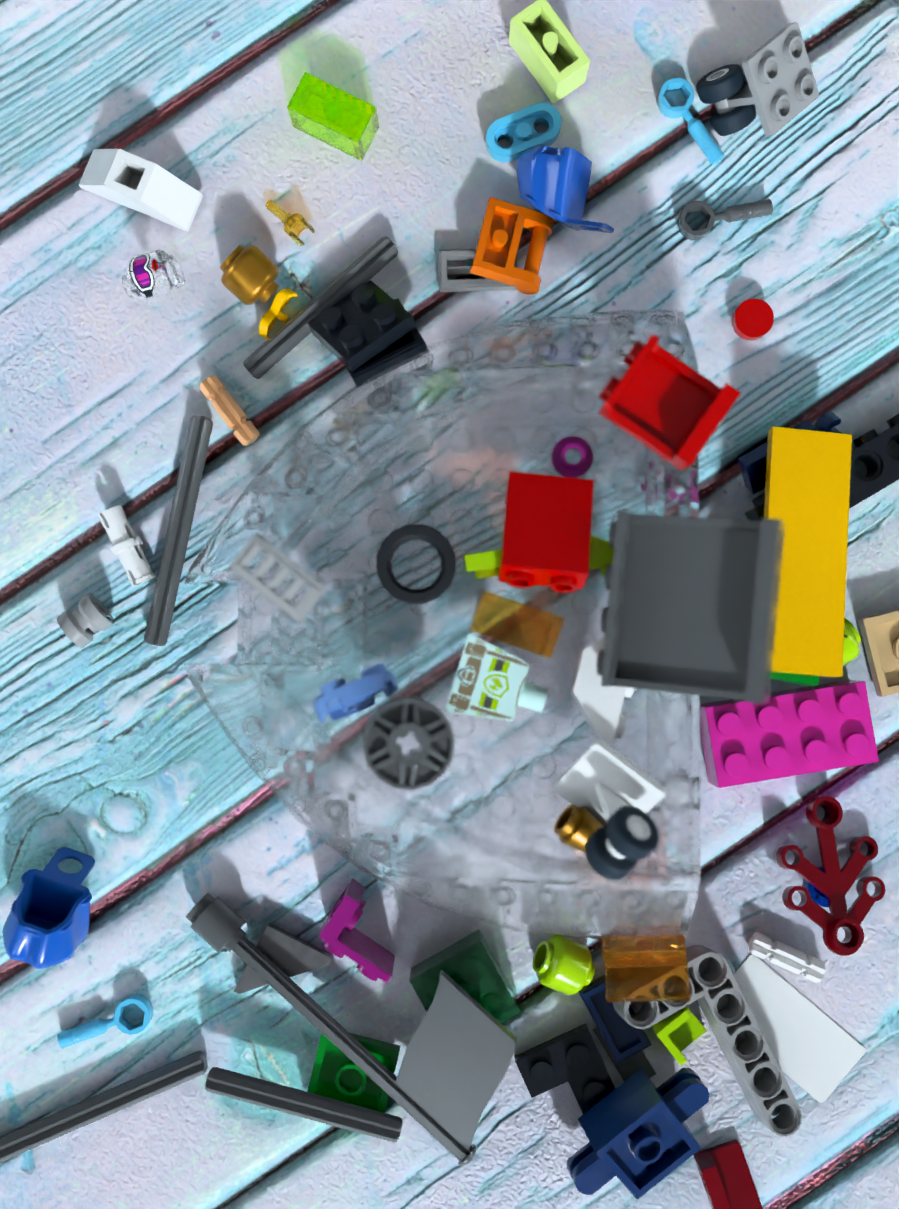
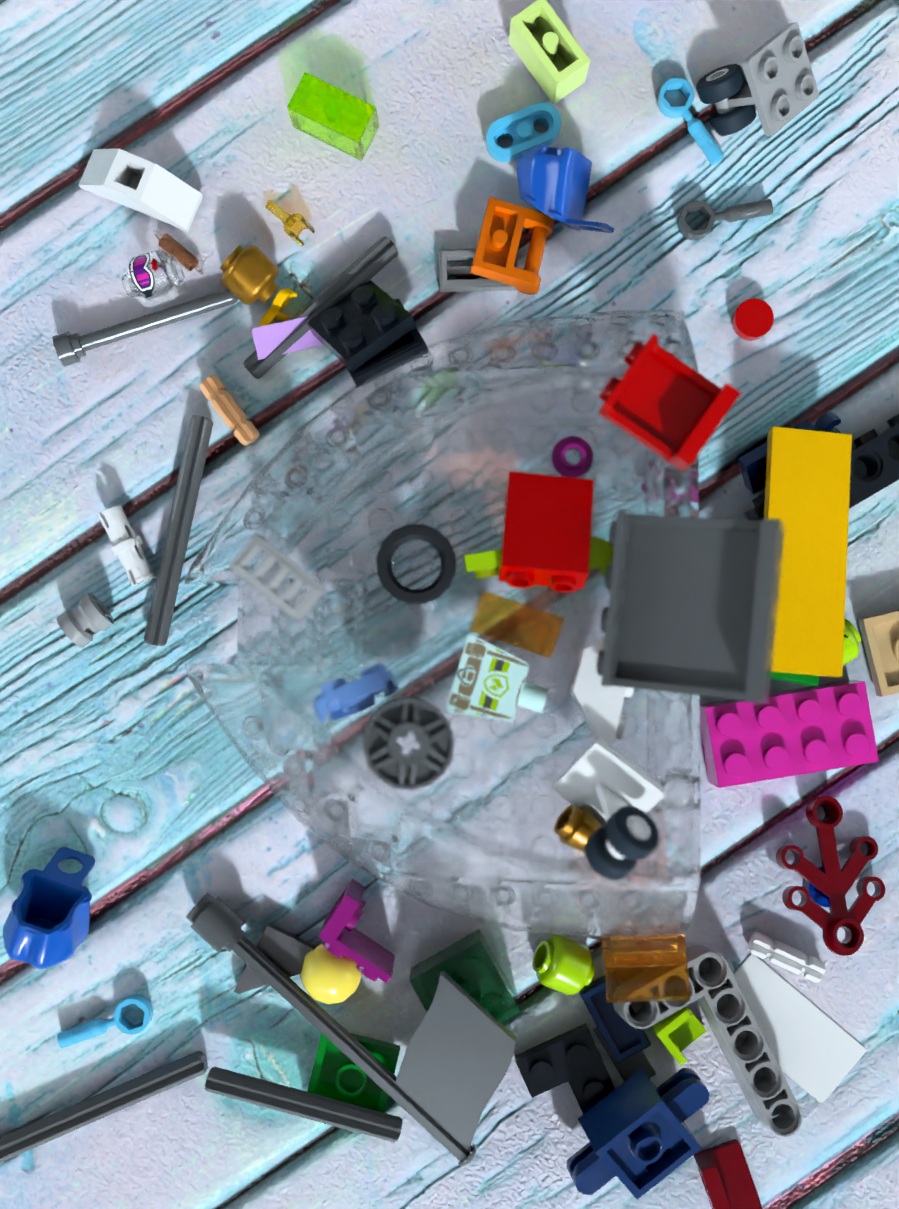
(72, 347): none -> dark grey piece
(174, 248): none -> nougat piece
(270, 336): none -> lavender sticker
(328, 976): none -> light yellow hair

